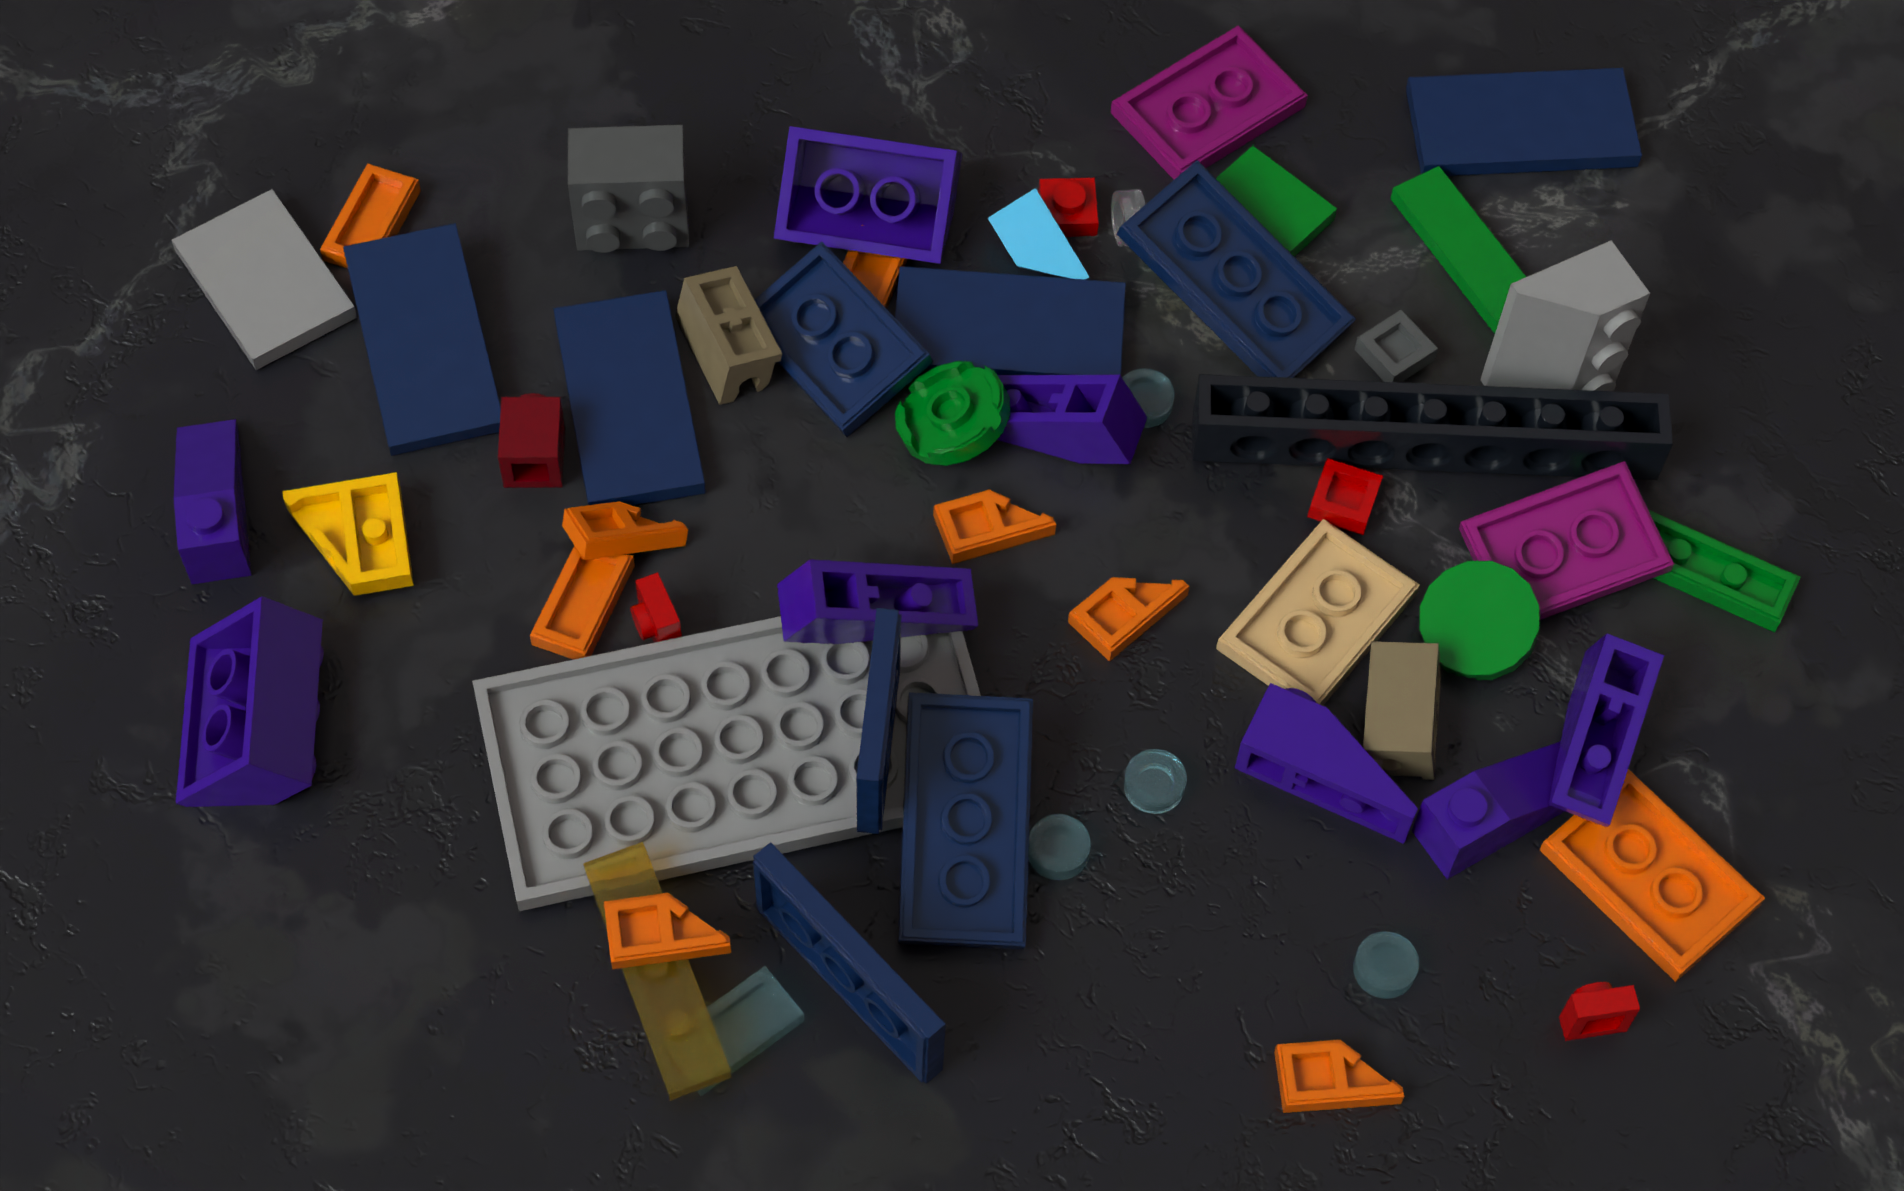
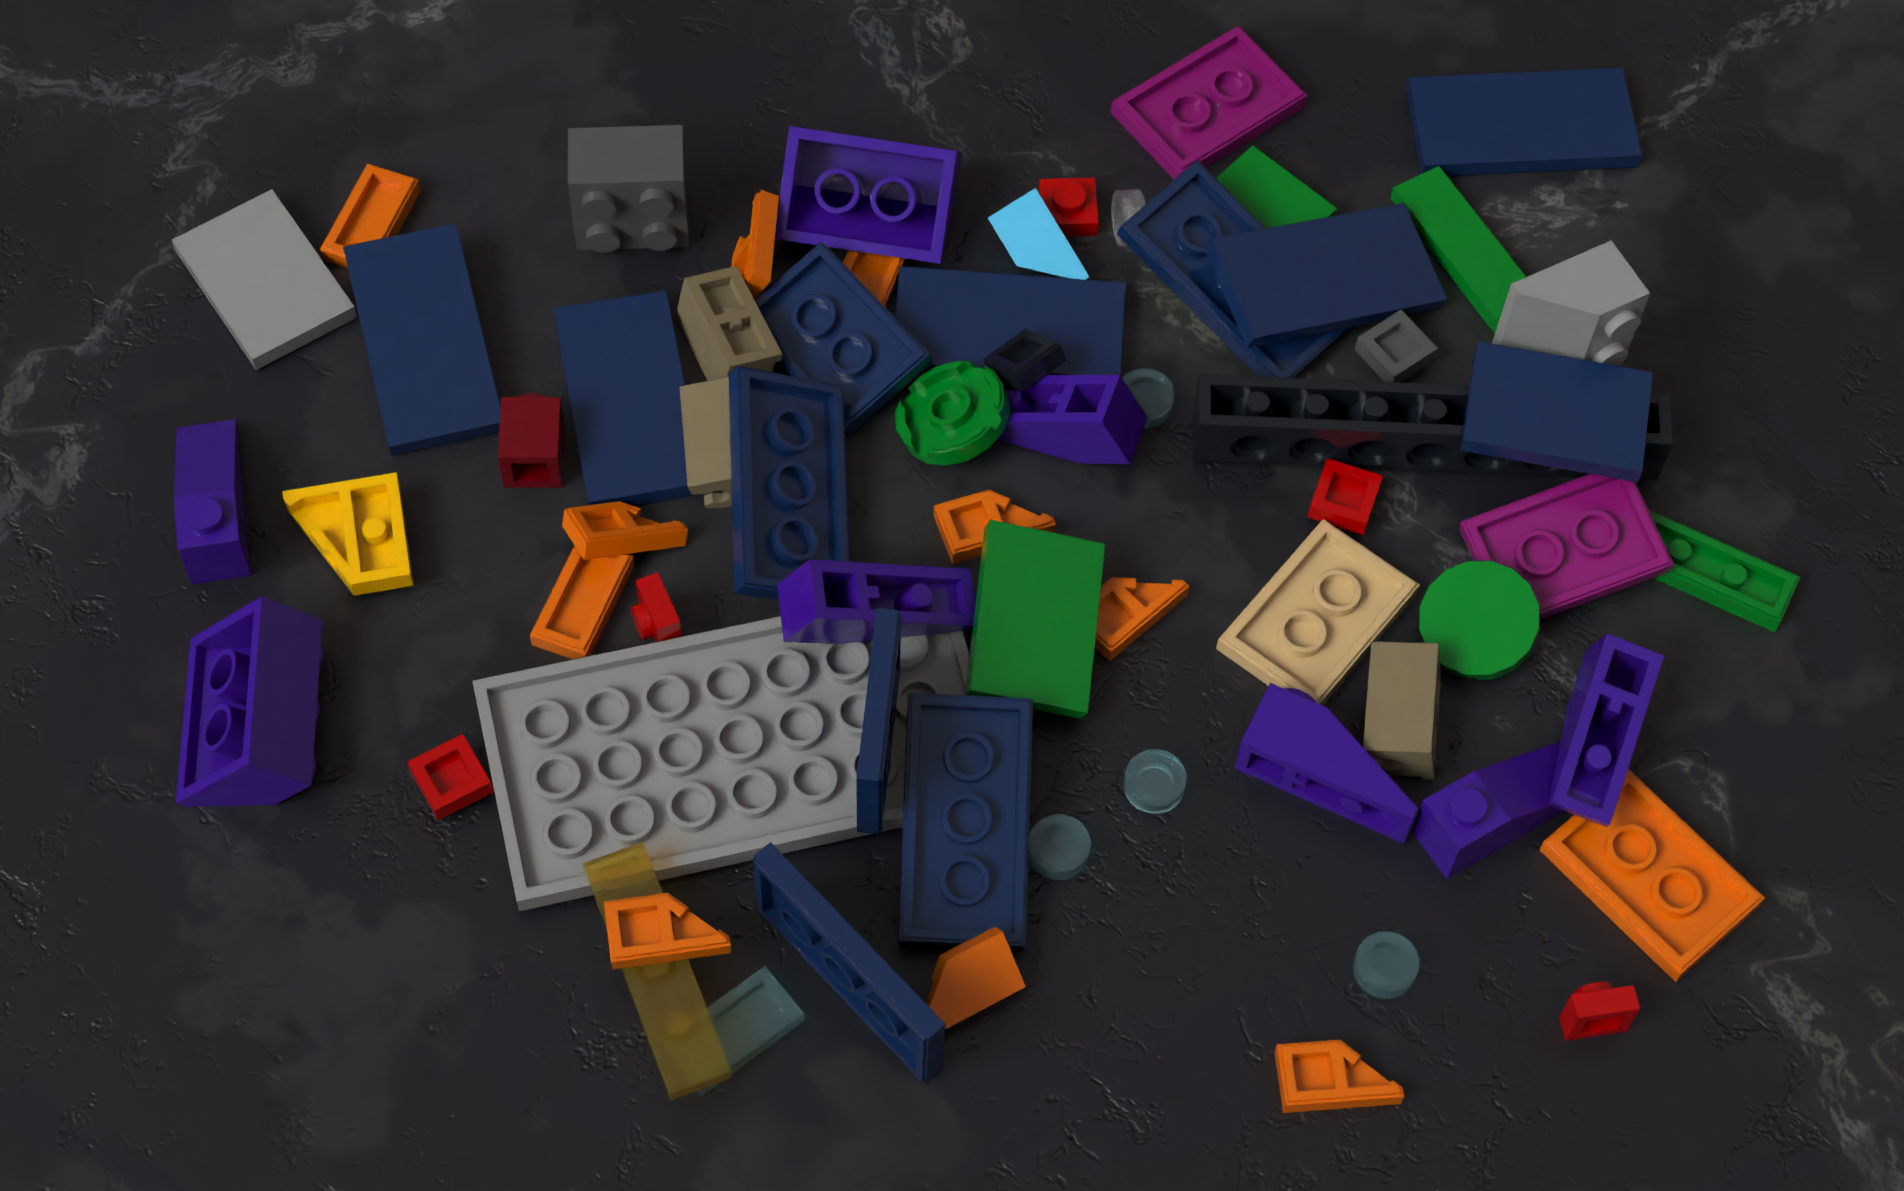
(450, 777): none -> red plate
(707, 440): none -> dark tan hinge
(755, 252): none -> orange tile
(785, 477): none -> dark blue tile
(973, 977): none -> orange tile
(1025, 359): none -> black tile
(1036, 618): none -> green tile
(1325, 274): none -> dark blue tile
(1557, 411): none -> dark blue tile

